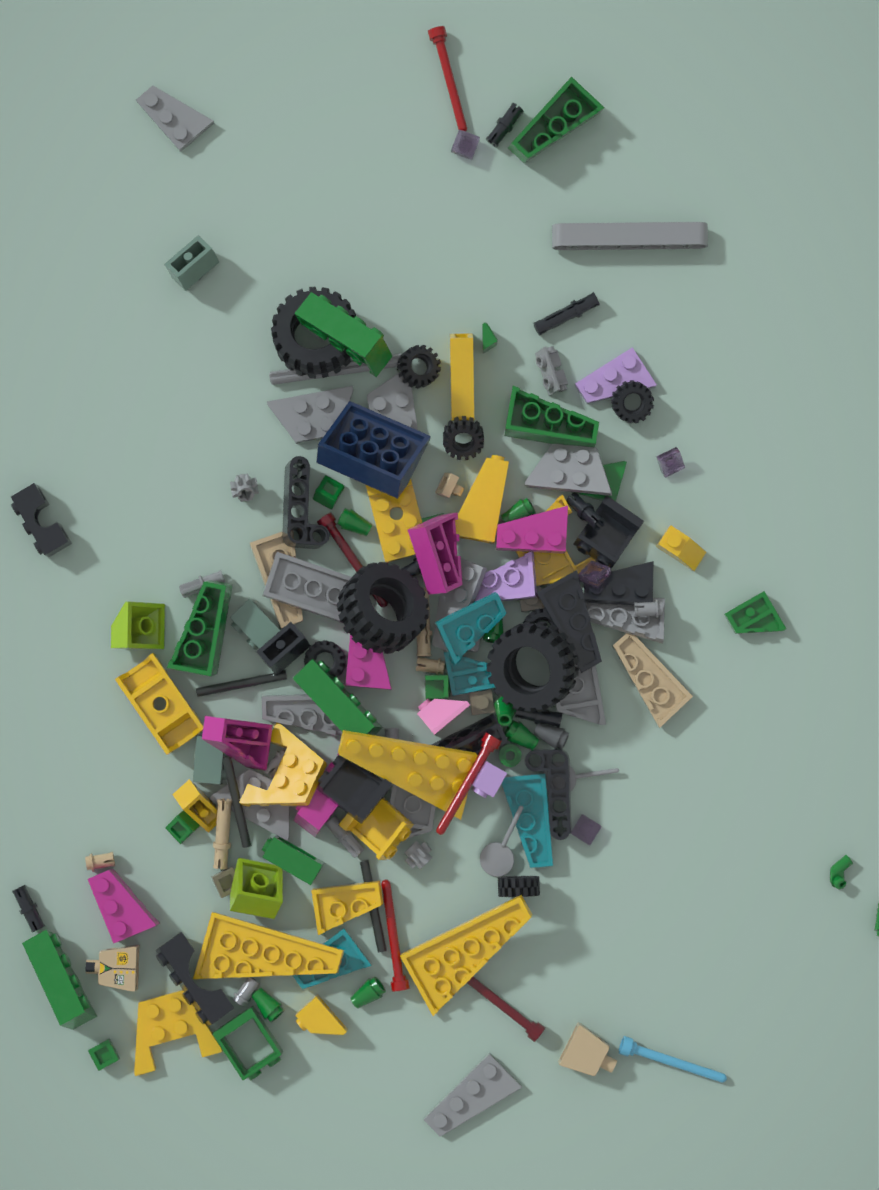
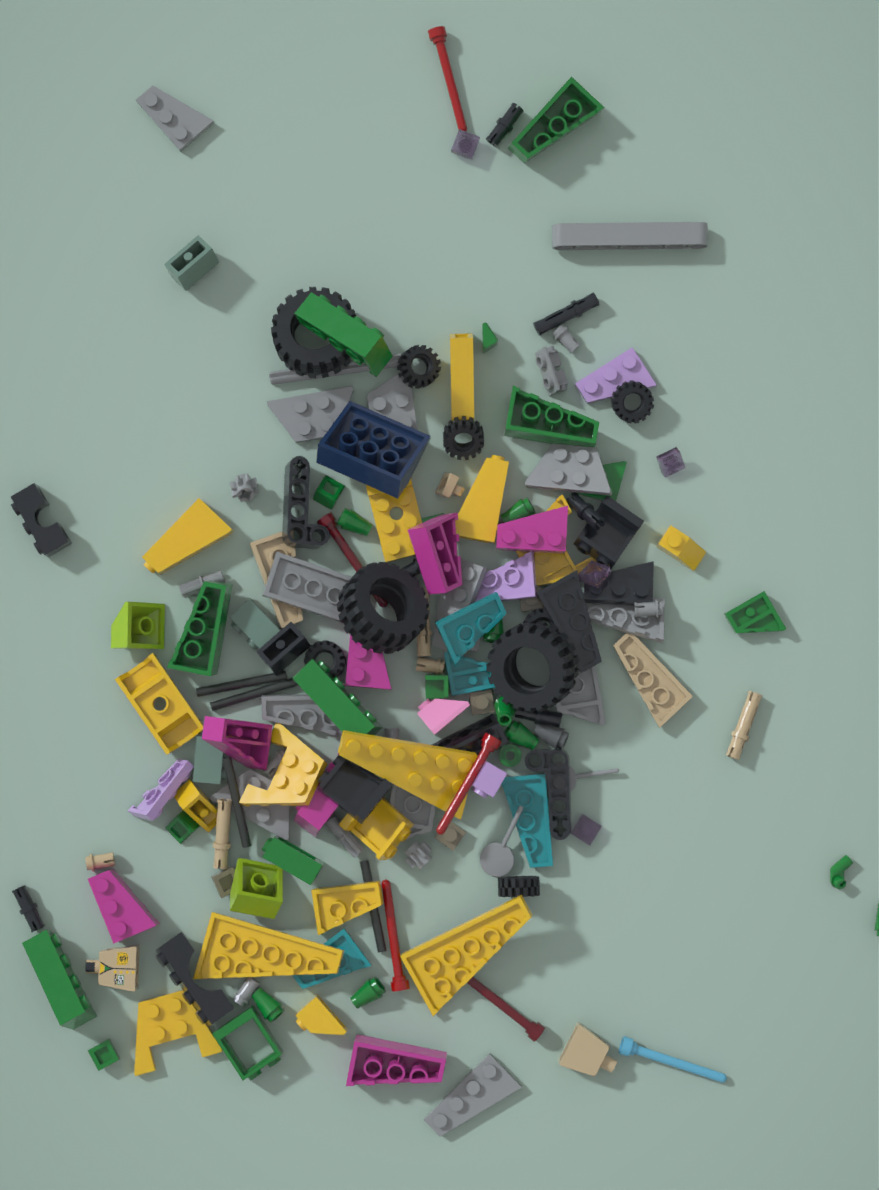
(157, 797): none -> lavender wing
(186, 537): none -> yellow slope
(252, 694): none -> pearl dark grey bar
(393, 1063): none -> dark pink wedge
(451, 836): none -> dark tan plate
(566, 338): none -> light grey pin
(743, 726): none -> tan pin

